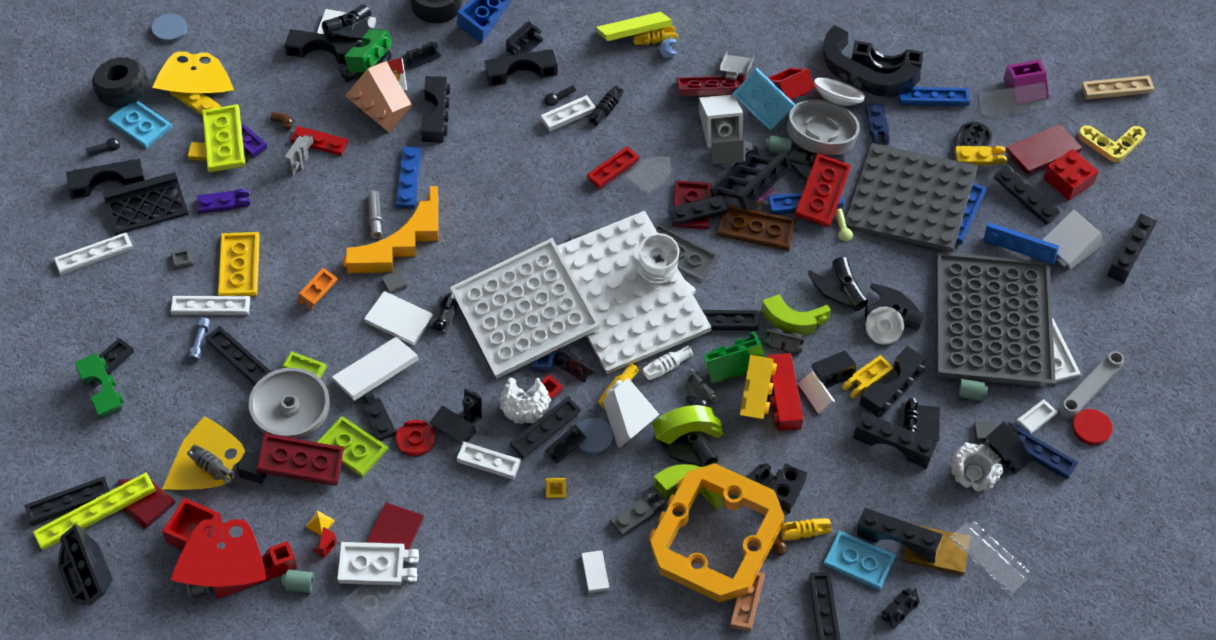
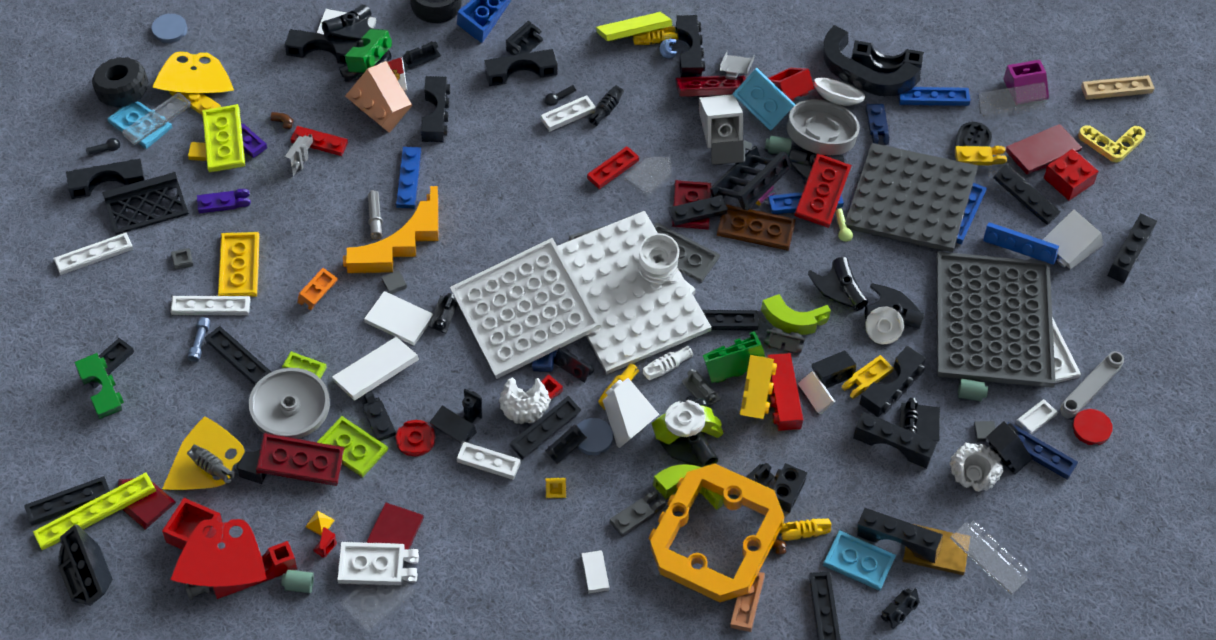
(156, 118): none -> clear tile
(685, 424): none -> white tile
(688, 31): none -> black arch

